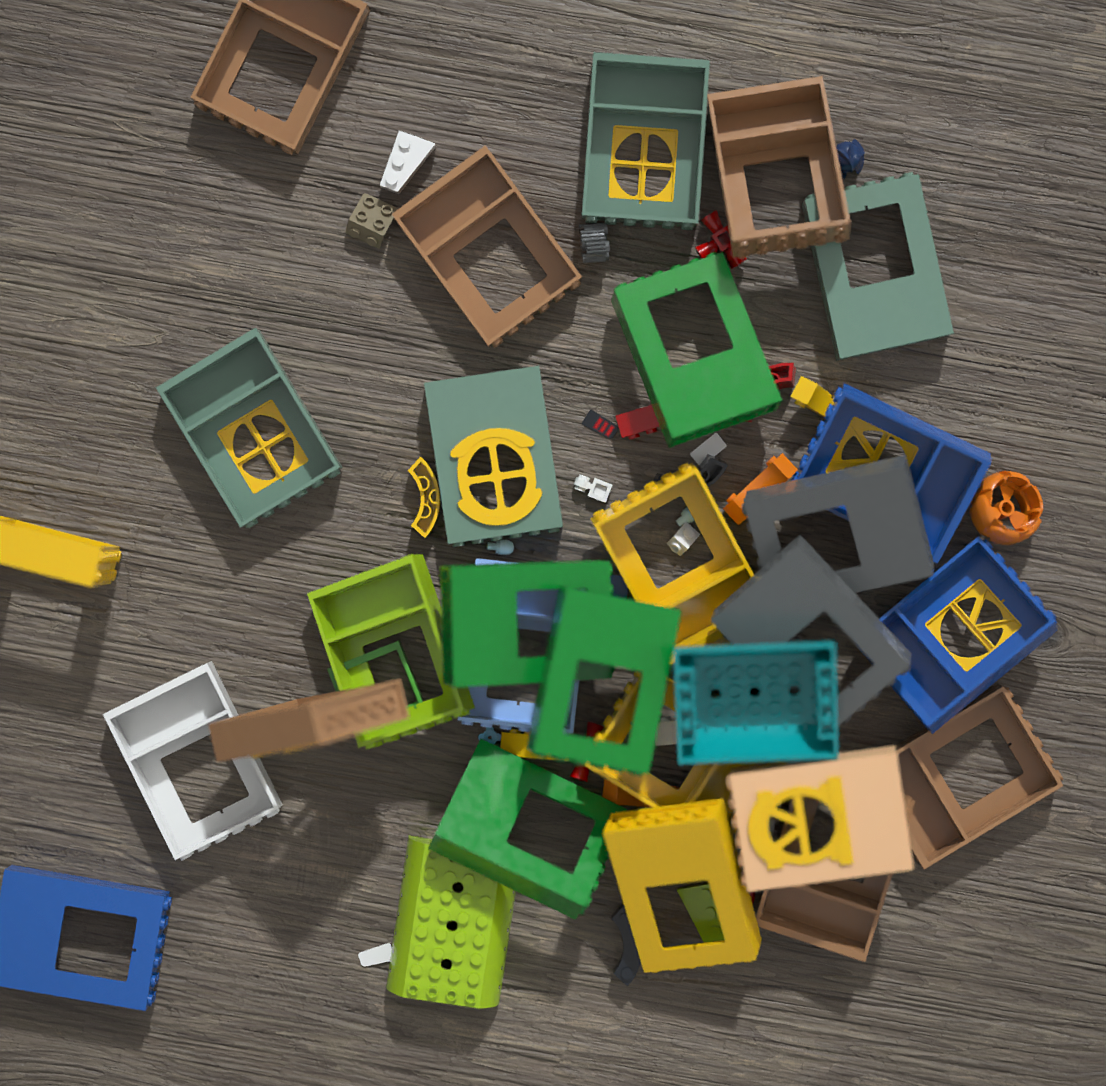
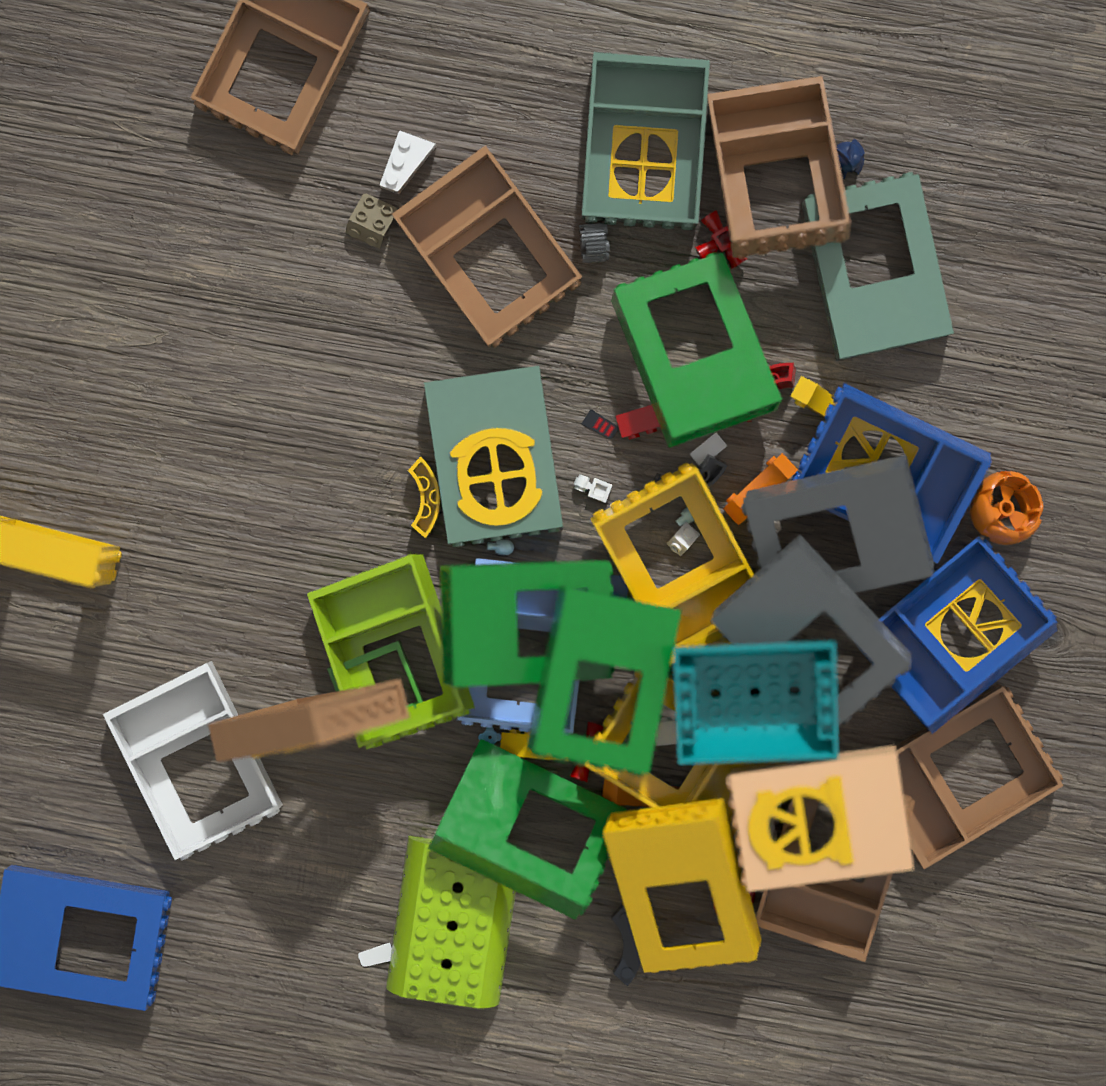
(229, 391): sand green panel -> none
(702, 910): lime wing -> none

